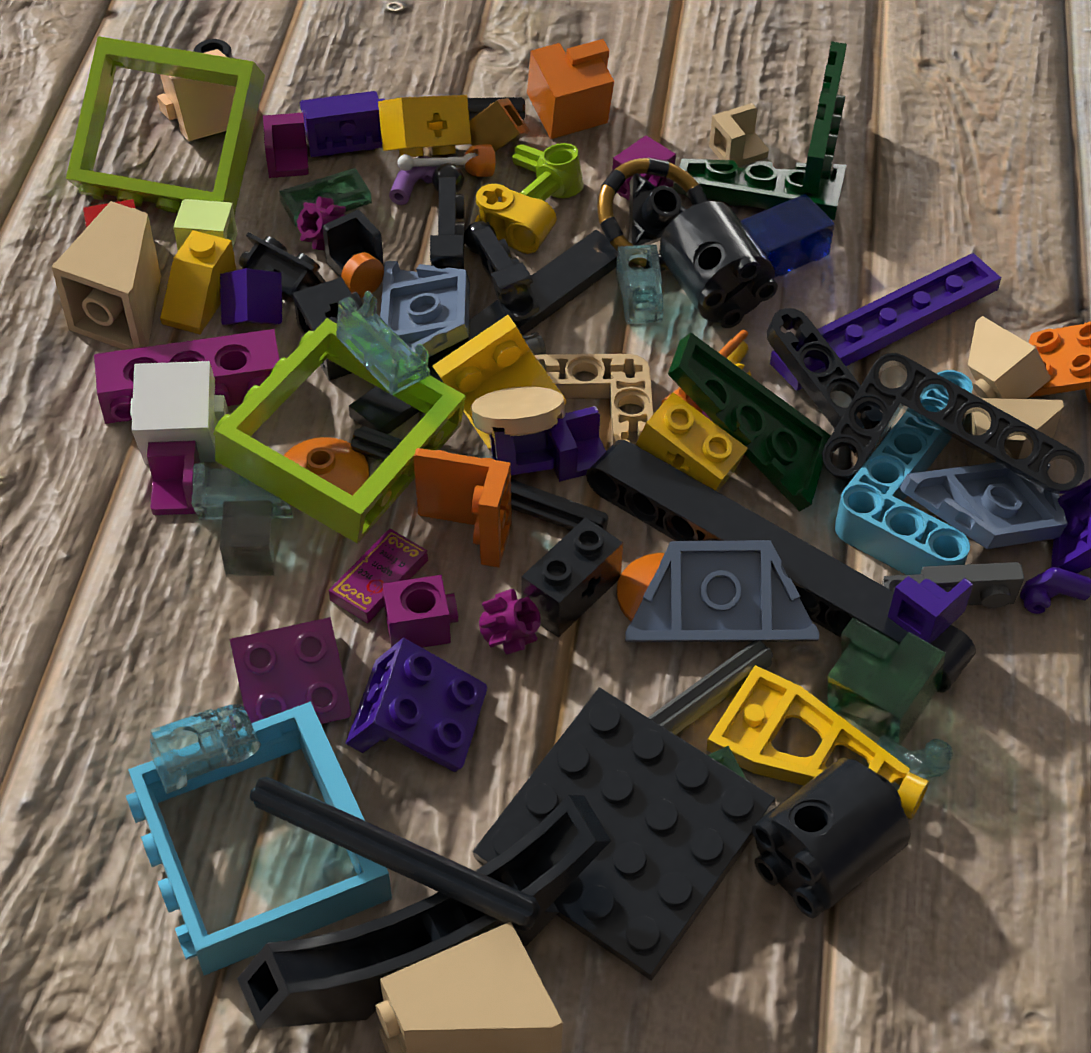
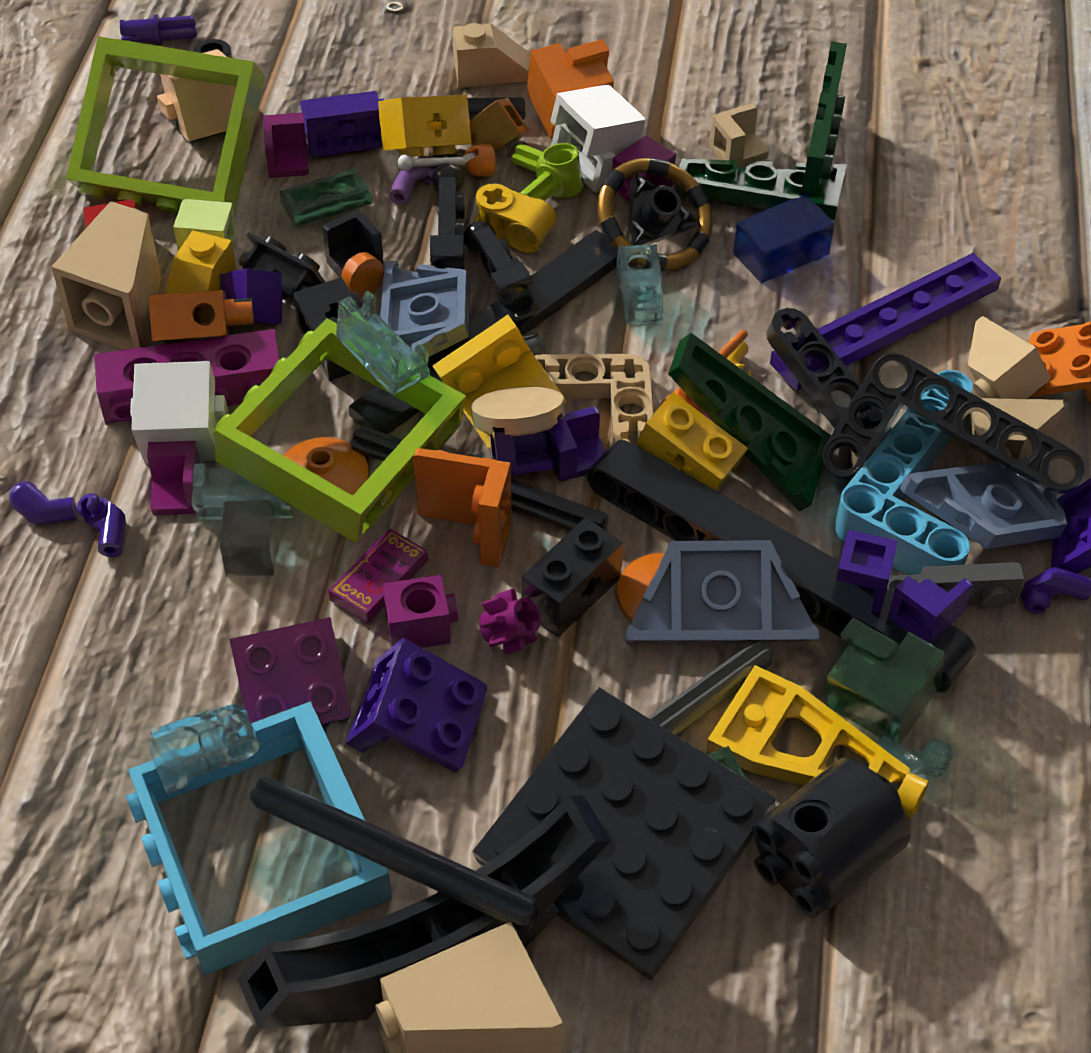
(38, 508): none -> dark purple arm
(107, 520): none -> dark purple arm
(159, 29): none -> dark purple axle
(177, 314): none -> orange torso
(313, 219): magenta gear -> none
(487, 57): none -> tan slope
(598, 125): none -> white plate
(717, 263): black cylinder -> none
(867, 563): none -> dark purple panel

